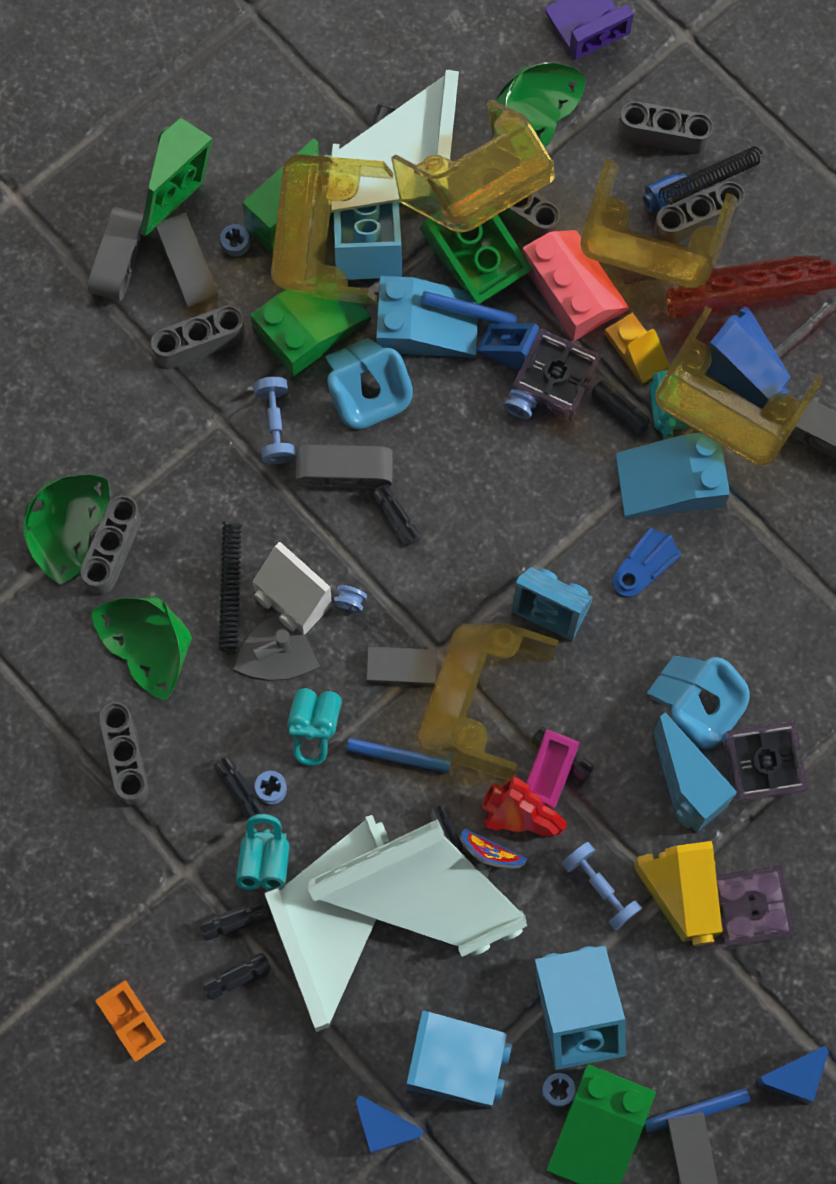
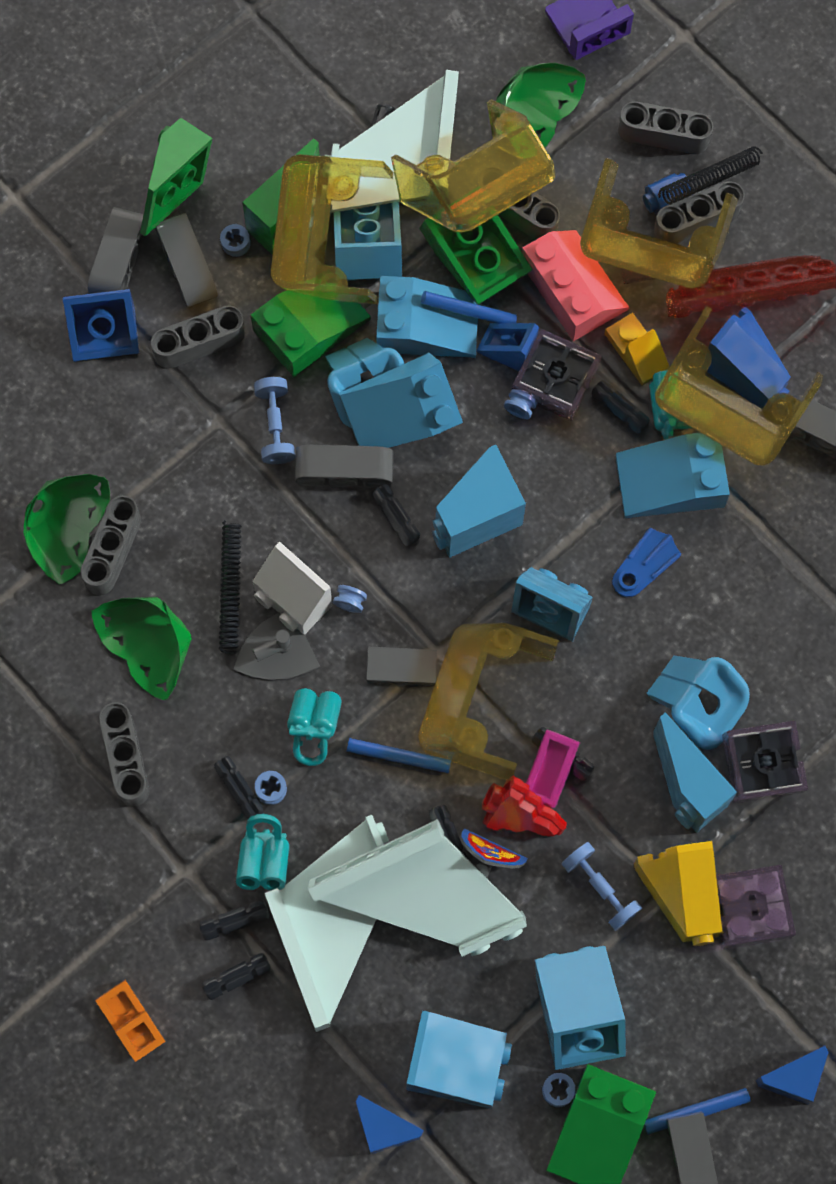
(101, 324): none -> blue slope
(402, 404): none -> dark azure slope
(479, 506): none -> dark azure slope

